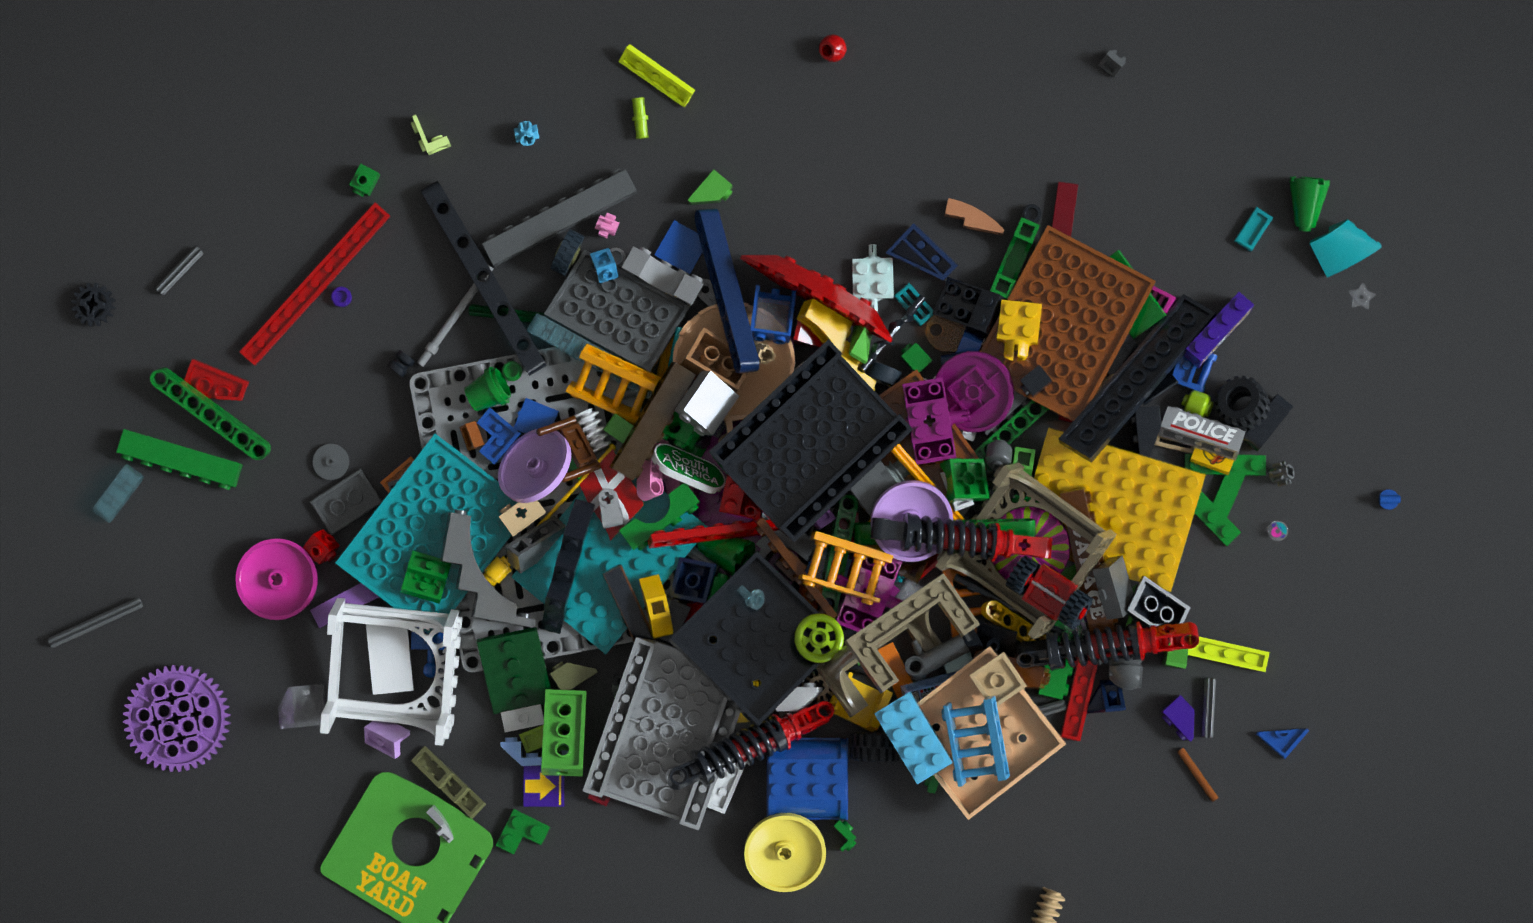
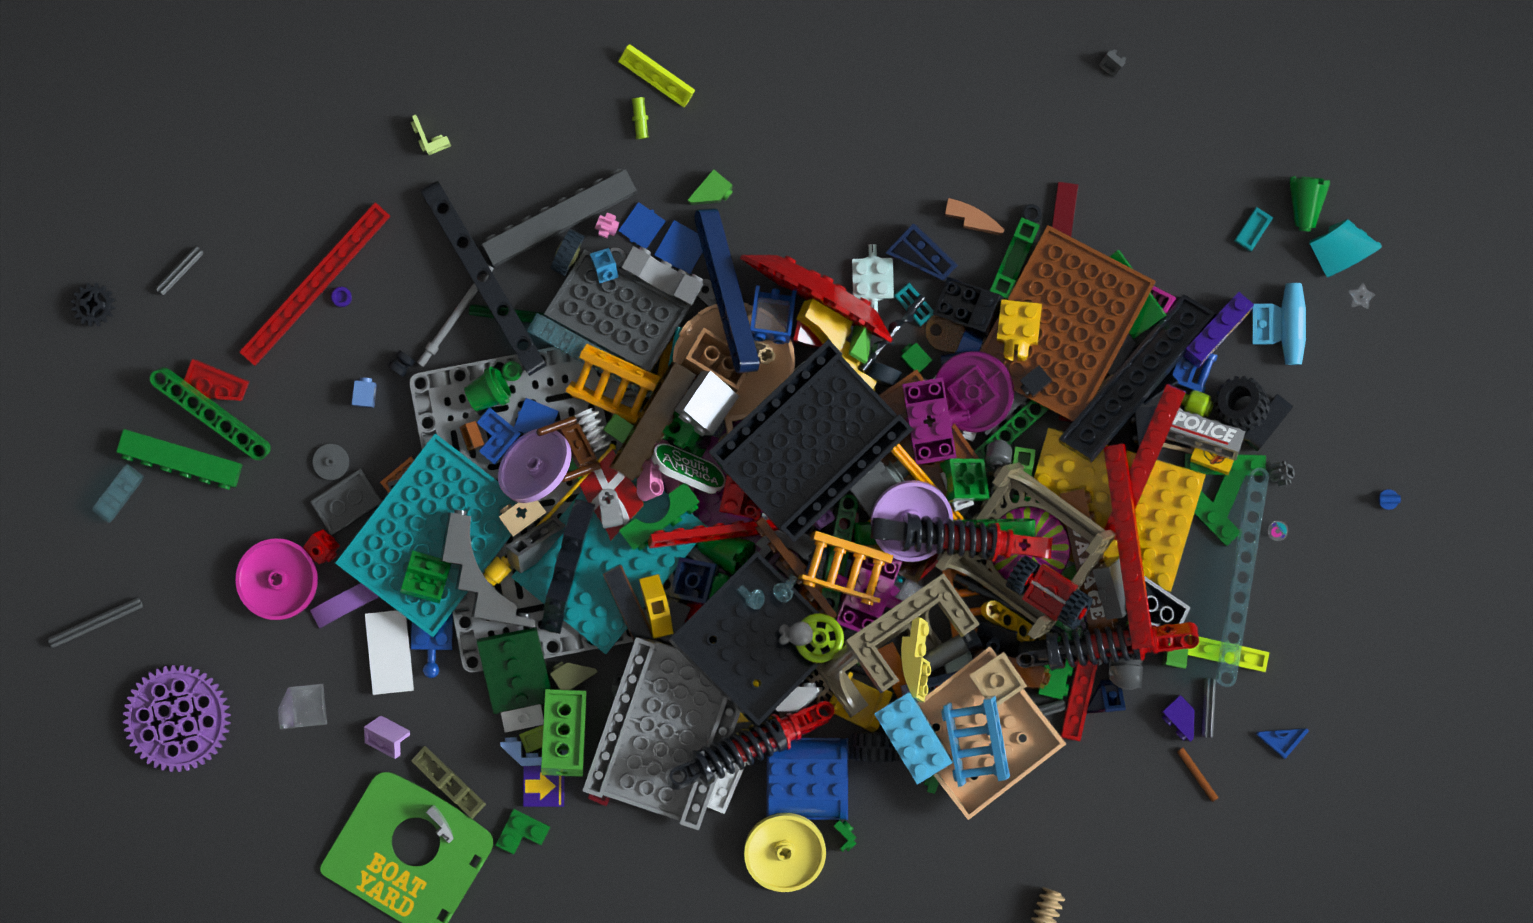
(364, 180): green brick -> none
(364, 393): none -> medium blue brick
(434, 719): white arch -> none
(526, 133): medium azure gear -> none
(642, 225): none -> blue piece
(784, 592): none -> clear light blue plate
(798, 634): none -> light grey piece
(832, 48): red piece -> none
(915, 667): none -> light yellow slope
(1128, 546): none -> red plate
(1152, 444): none -> red plate
(1248, 569): none -> clear light blue beam
(1283, 324): none -> medium azure plate

